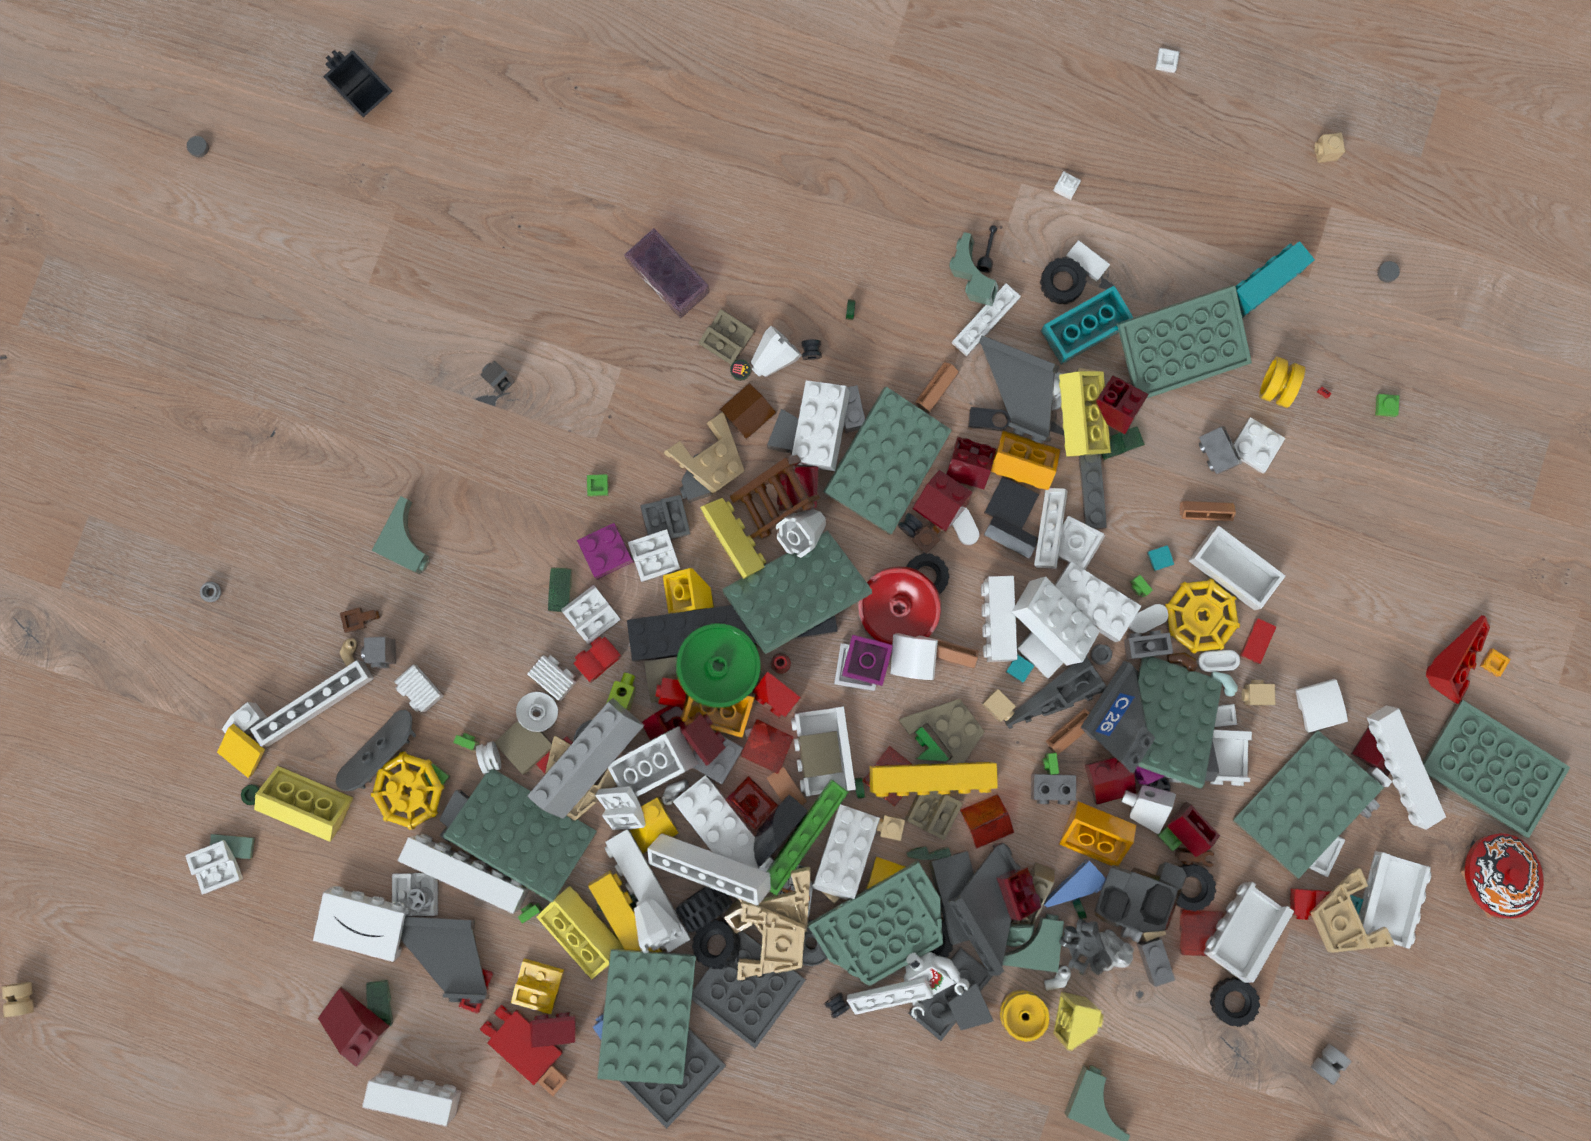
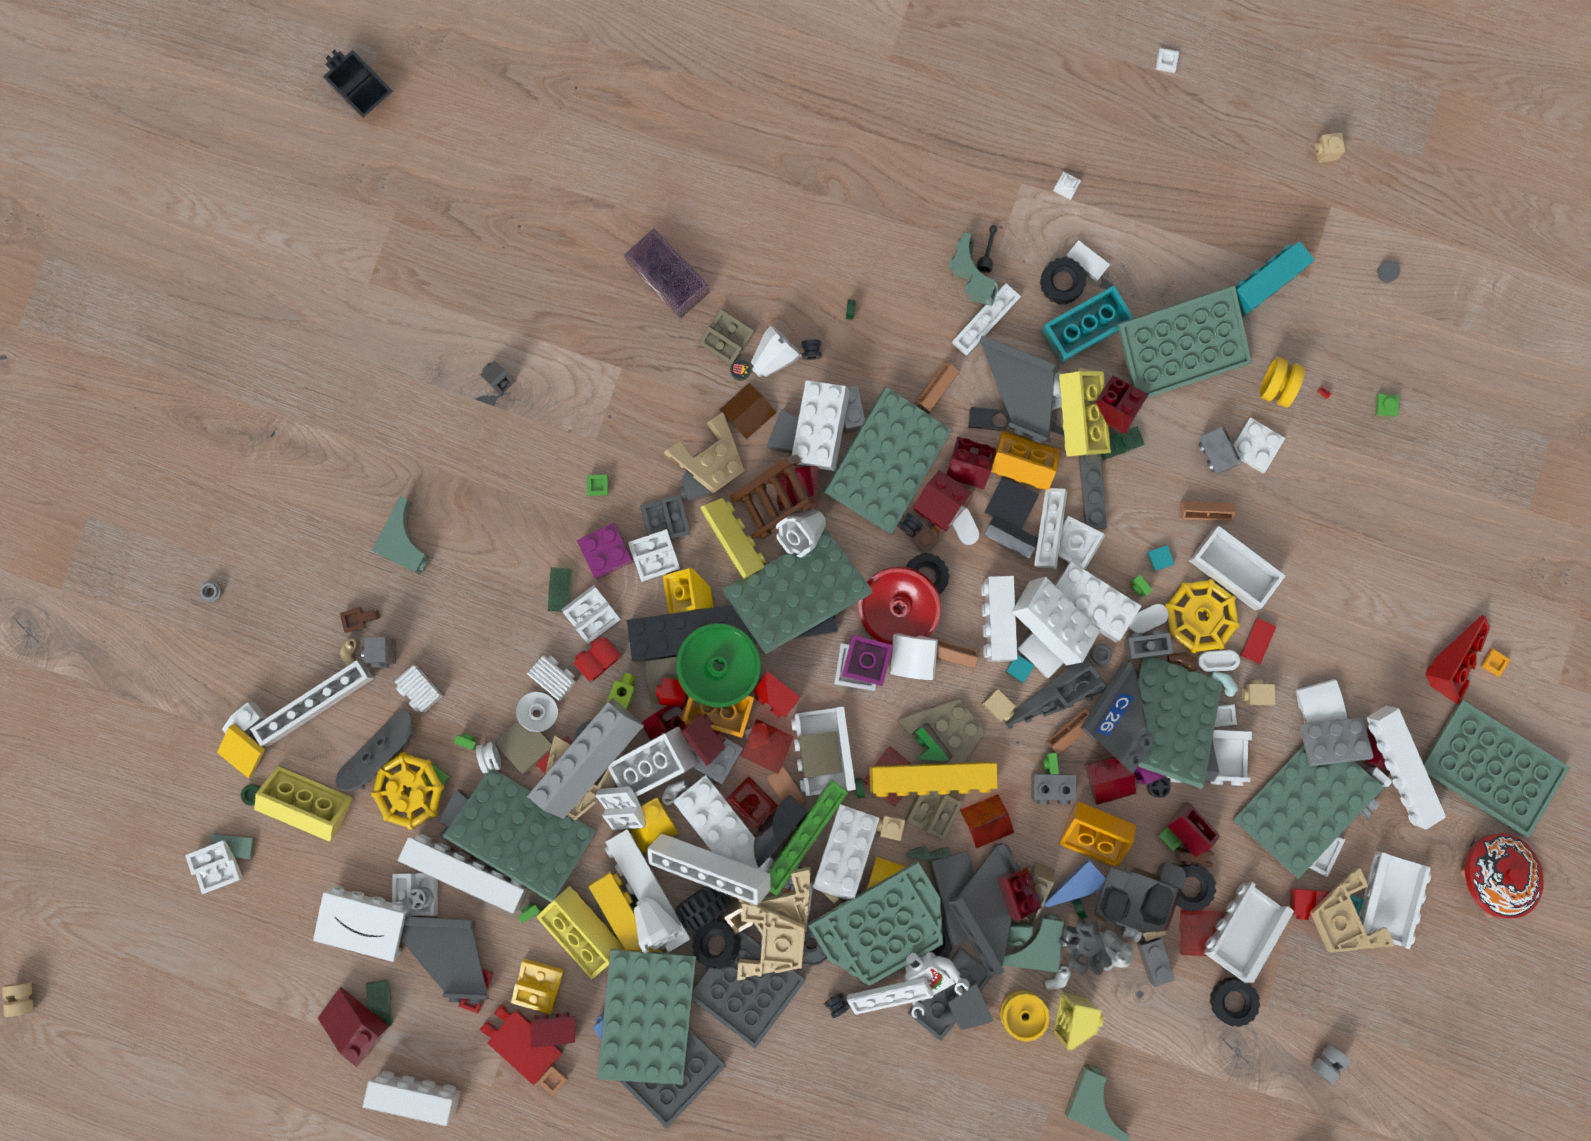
(197, 146): dark grey tile -> none
(783, 669): red cone -> none
(1150, 806): white torso -> none
(1336, 741): none -> light grey plate

